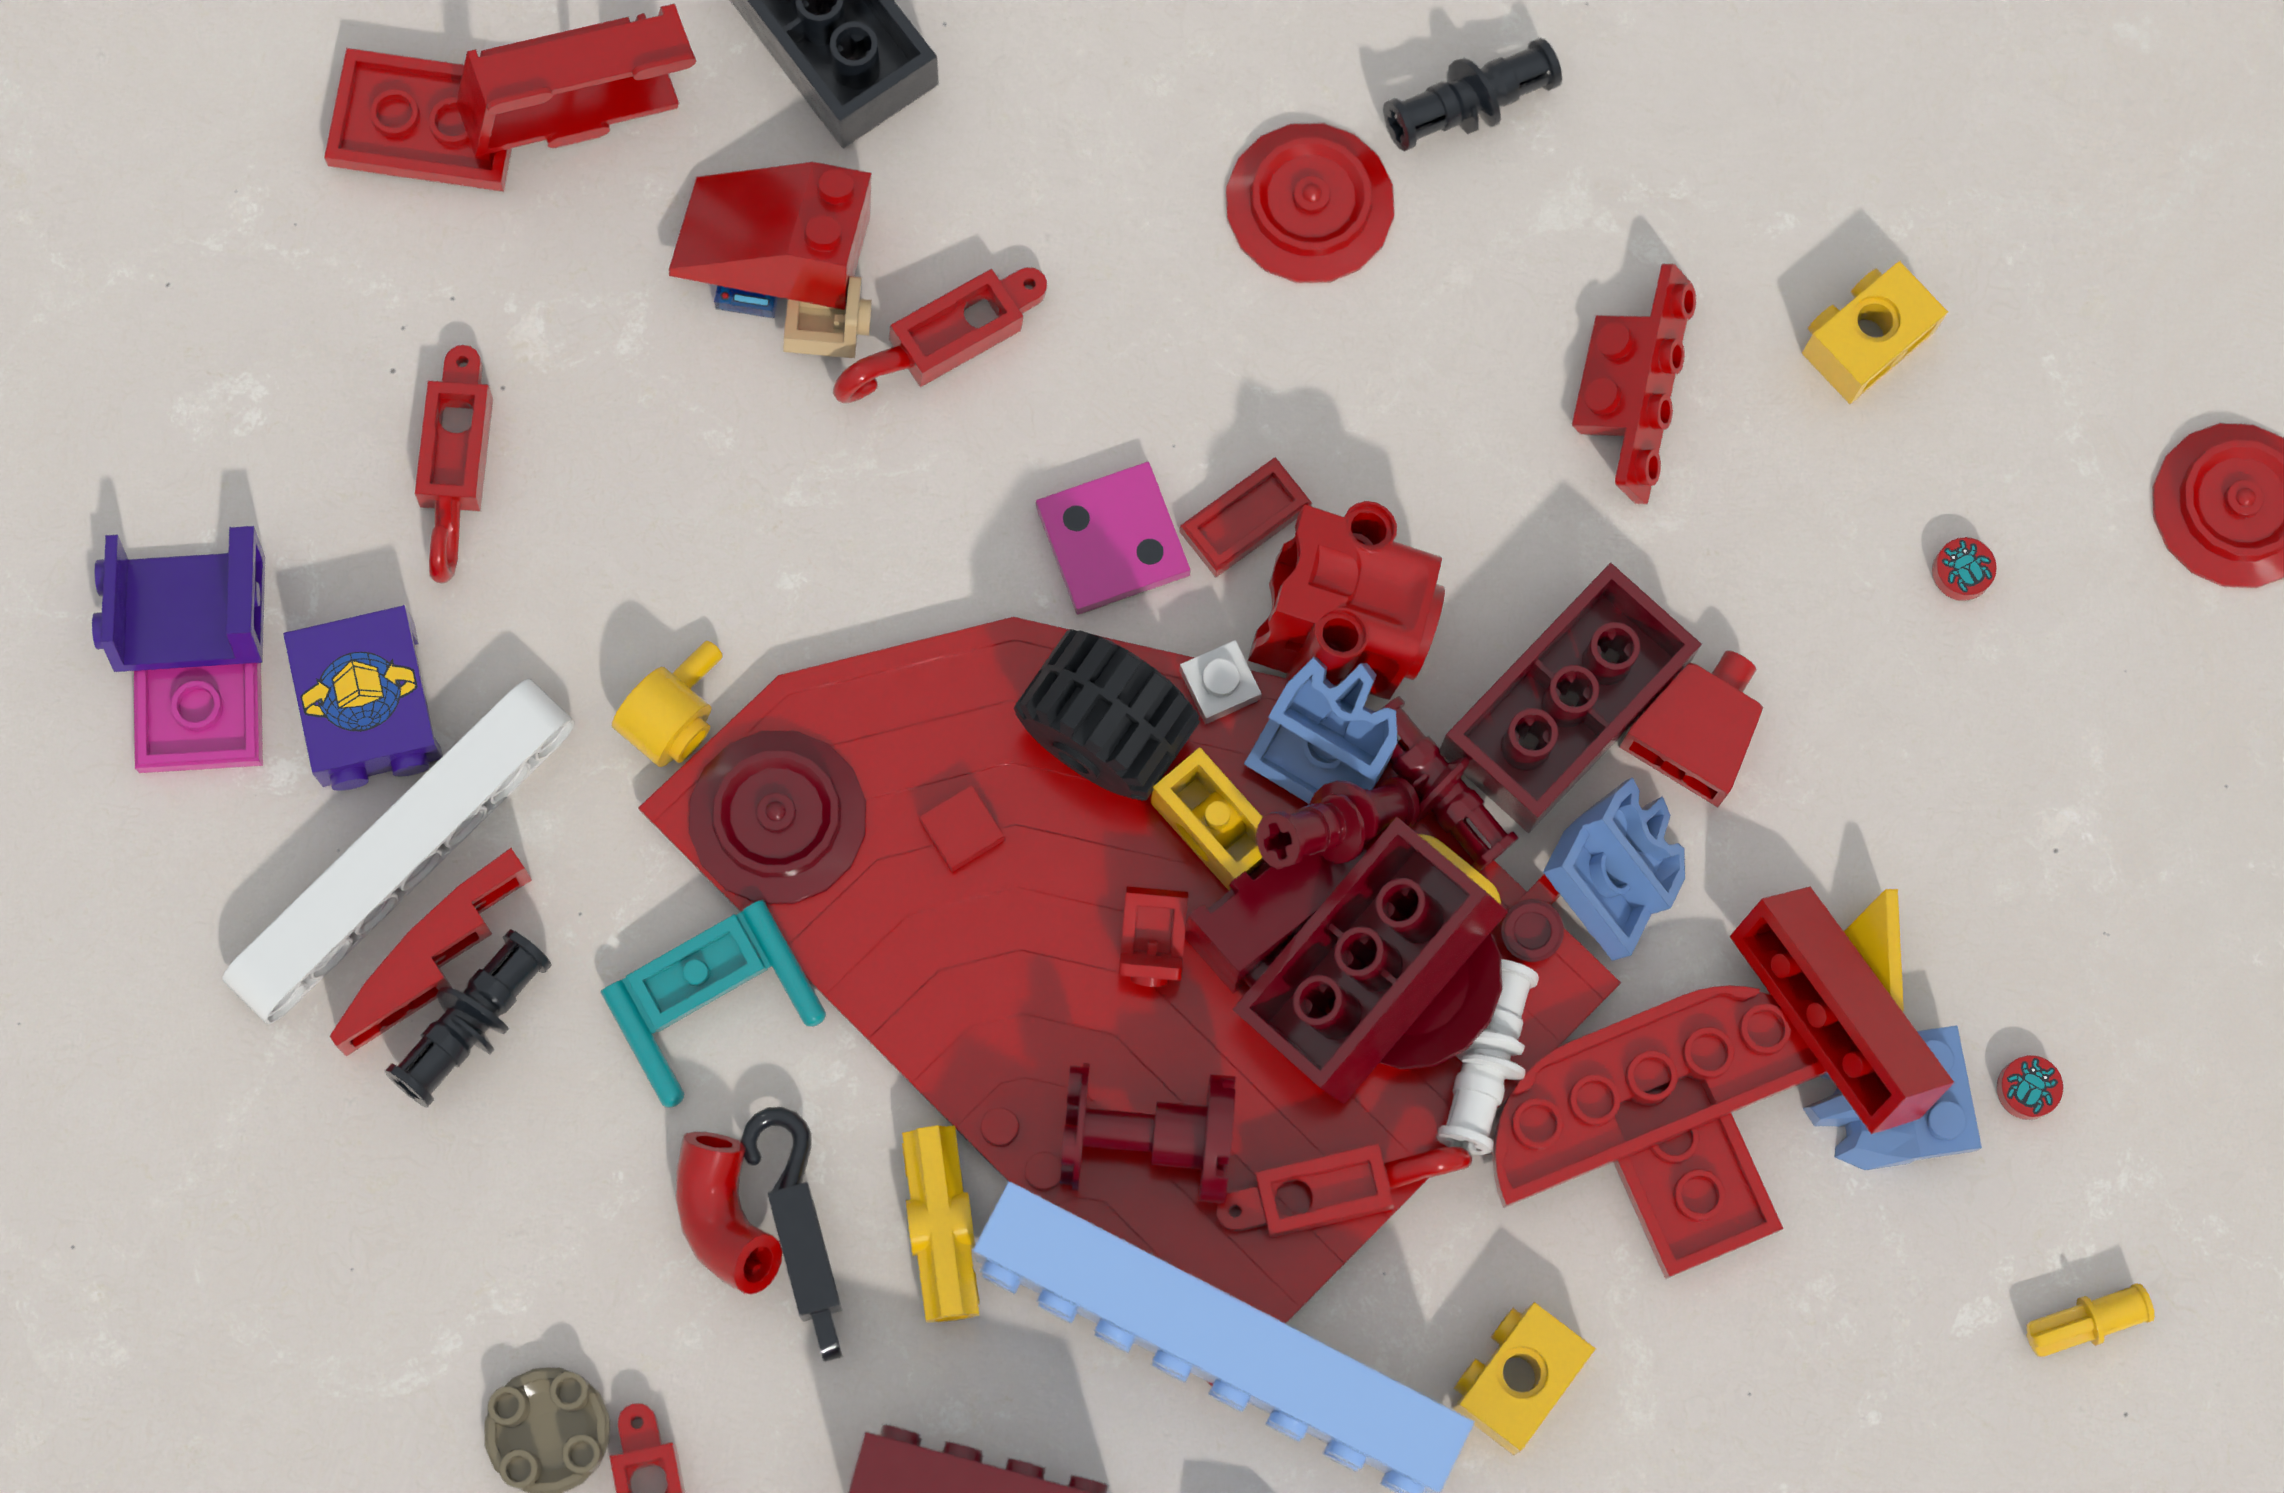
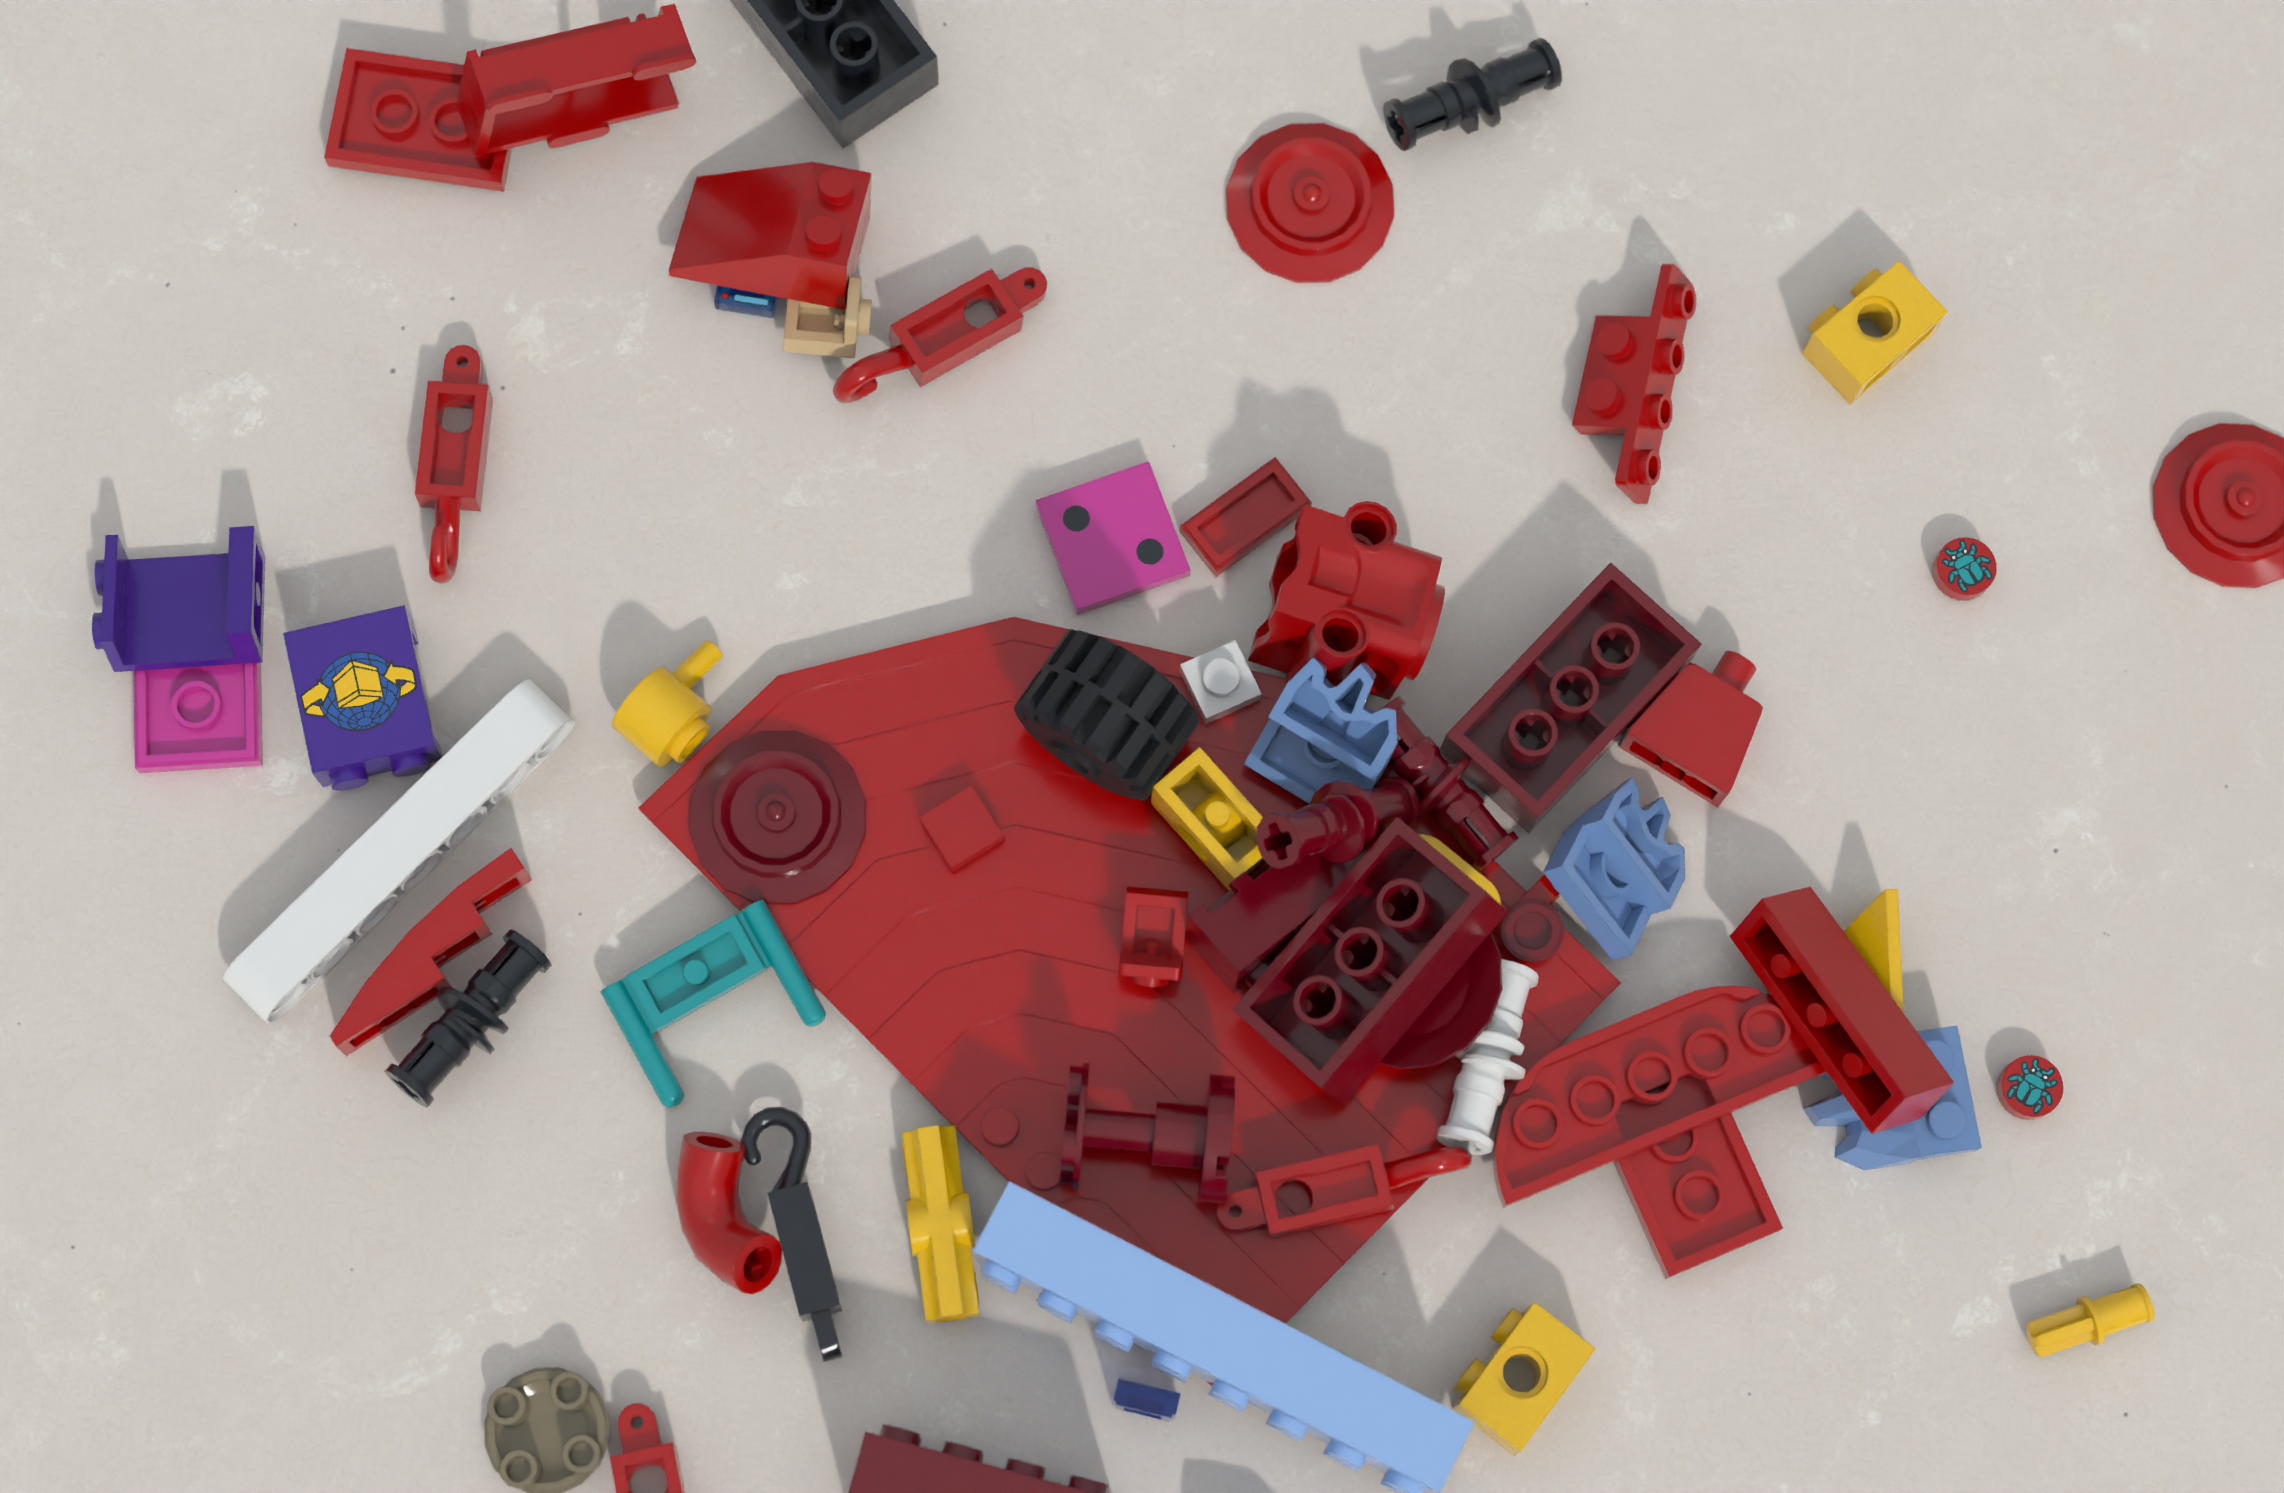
(1146, 1400): none -> clear blue tile

